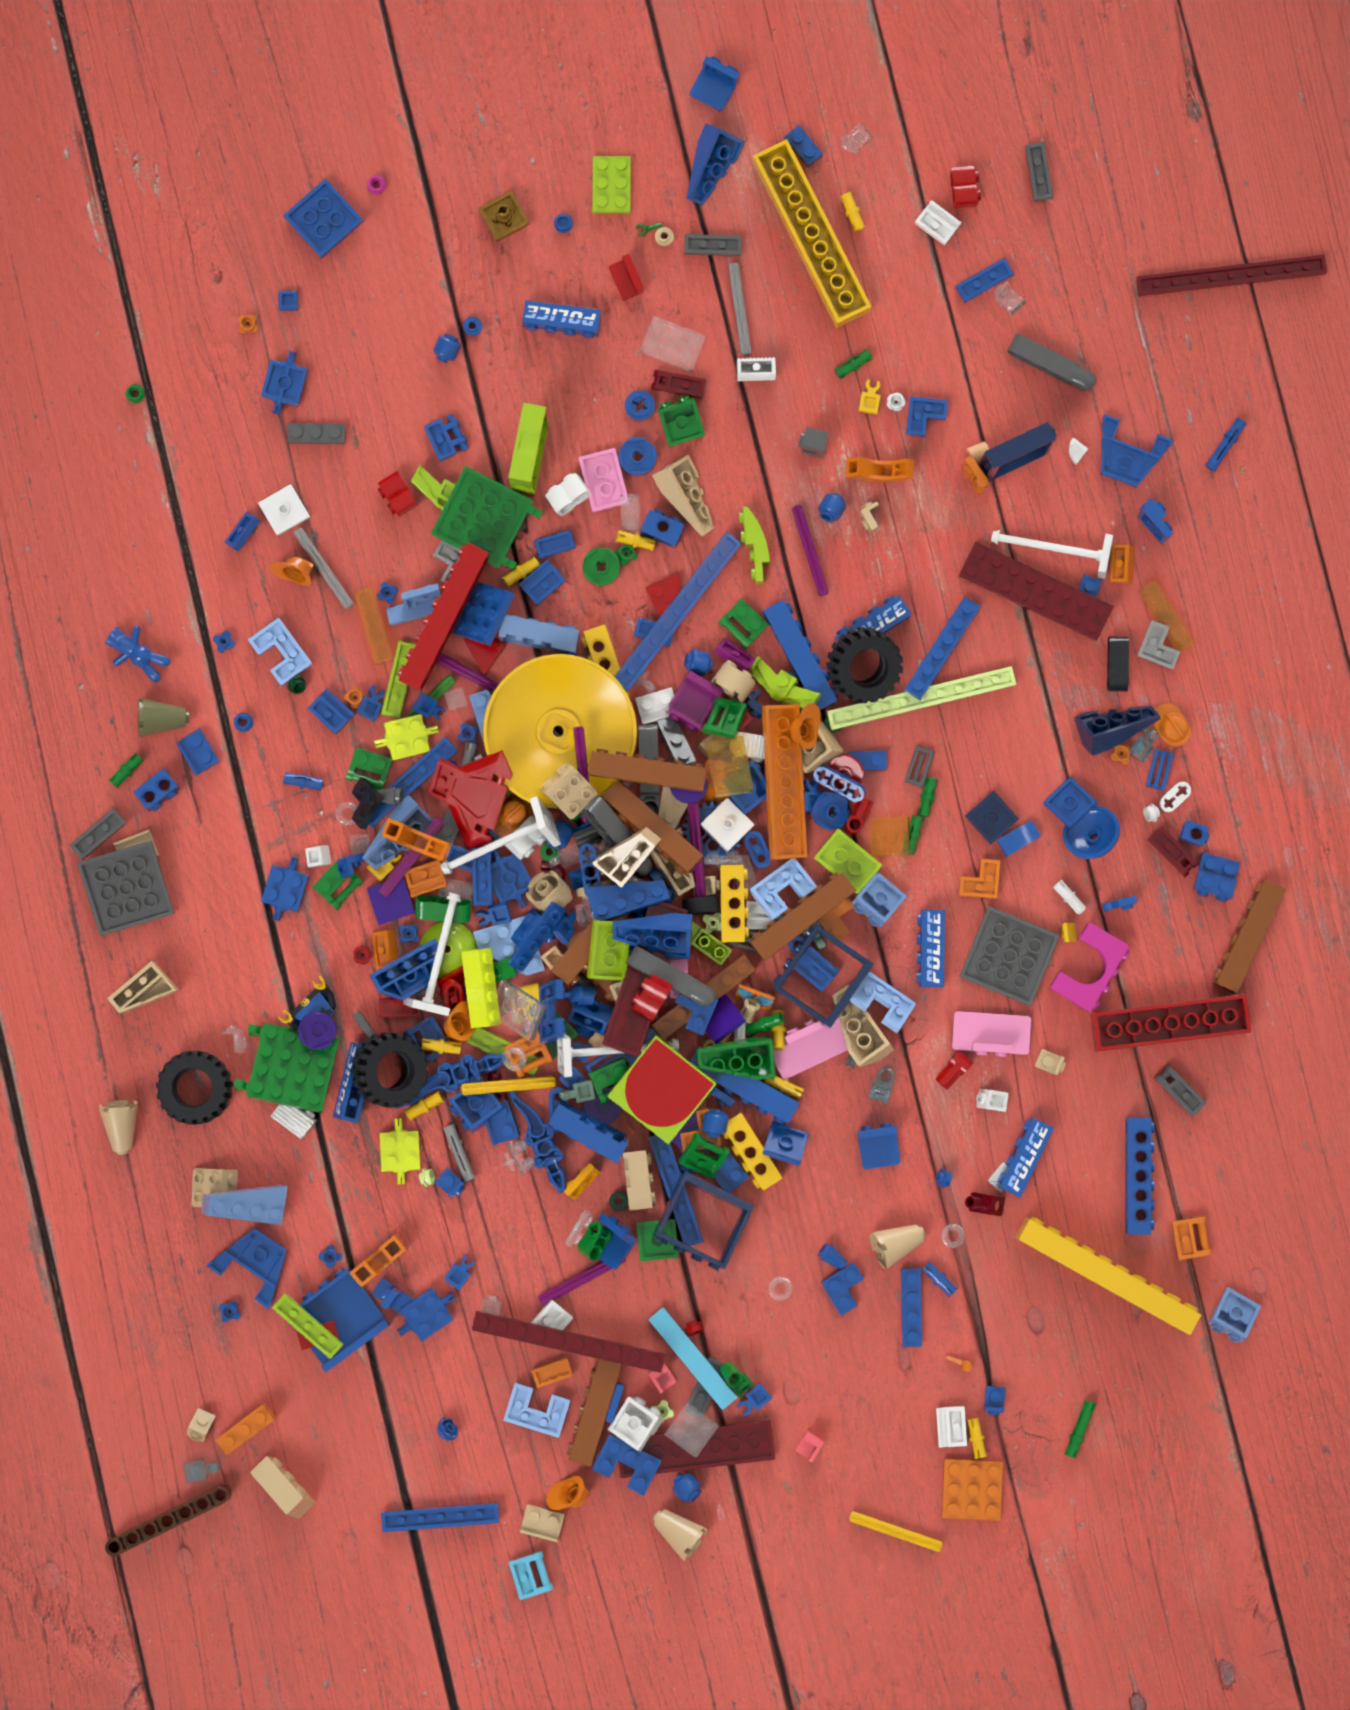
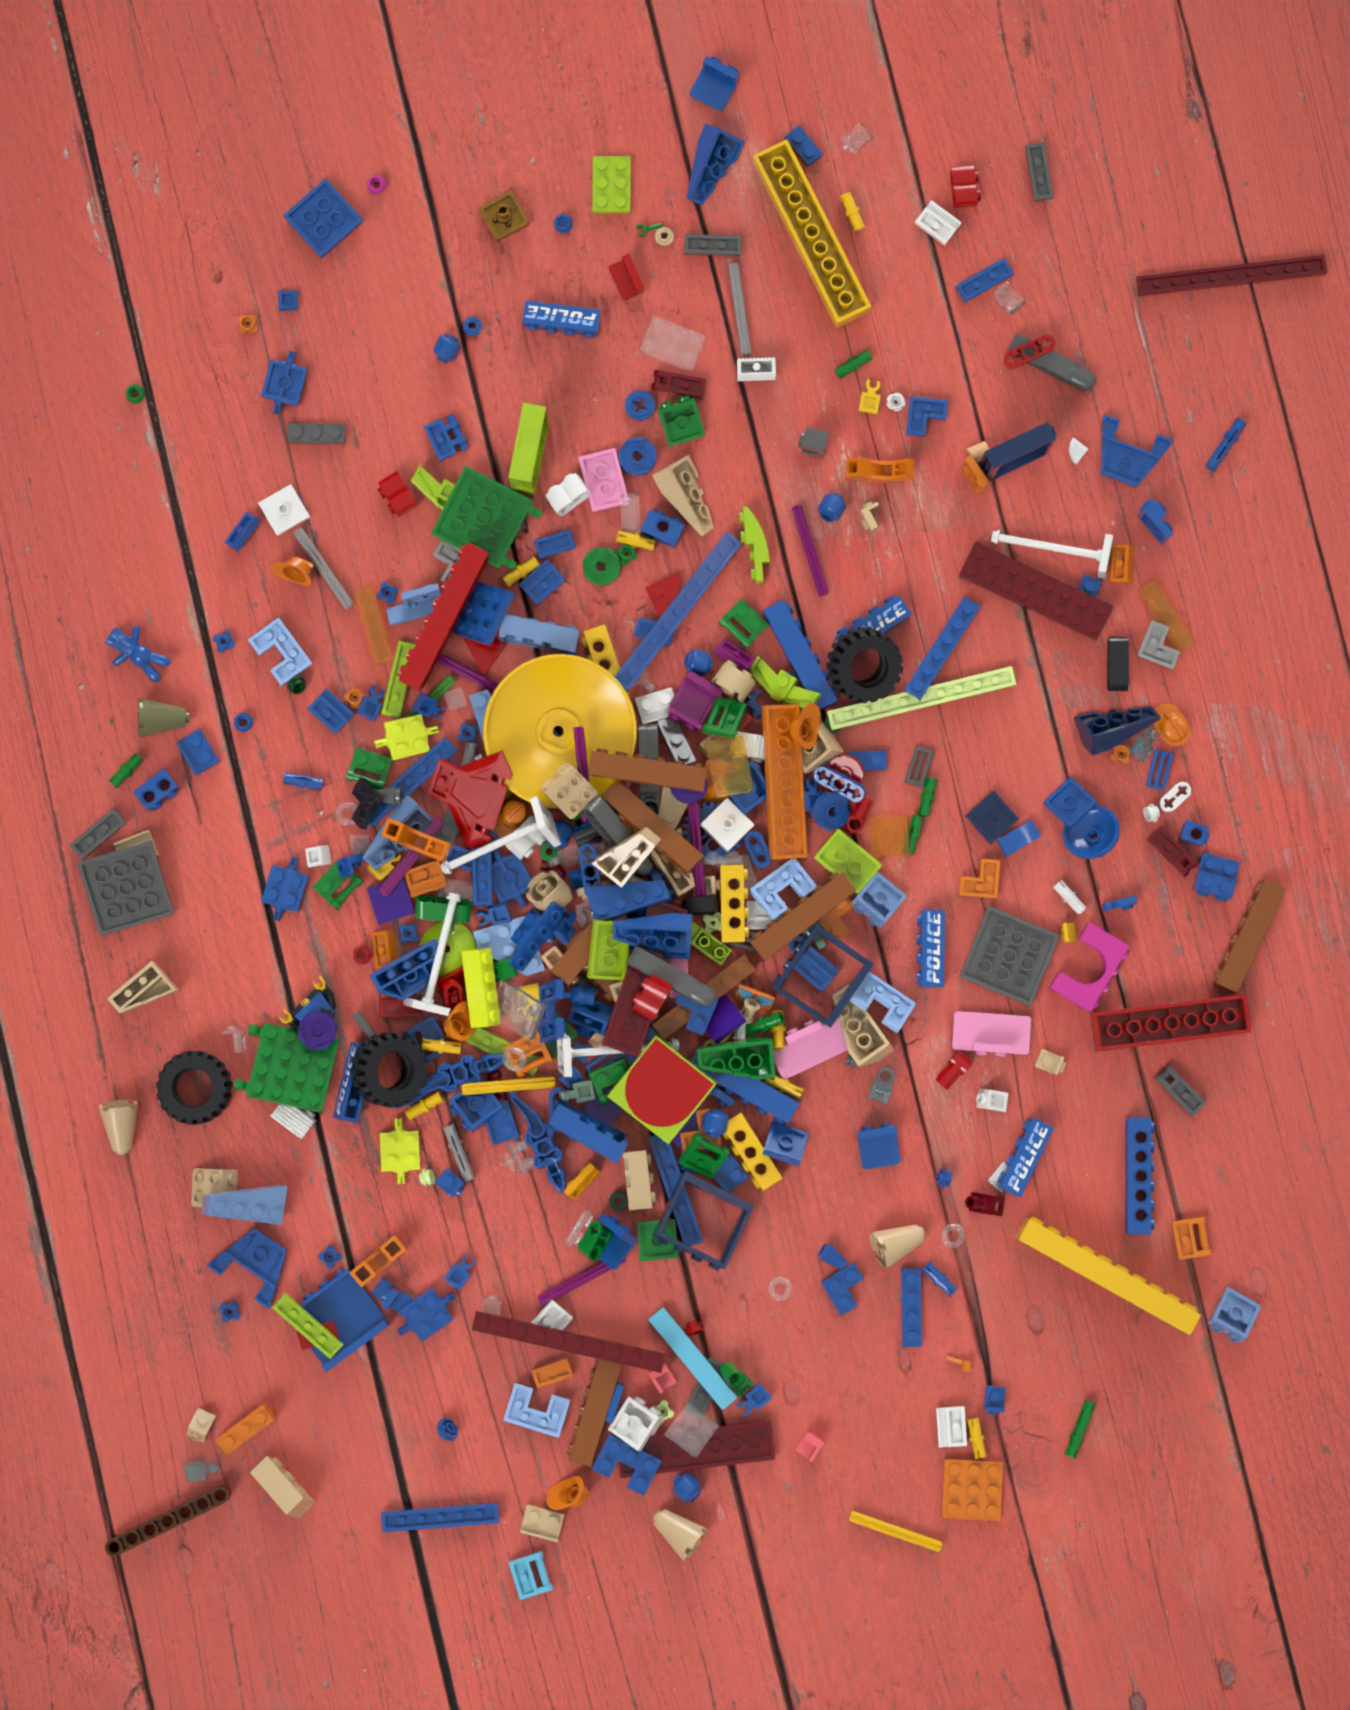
(1014, 352): none -> red beam

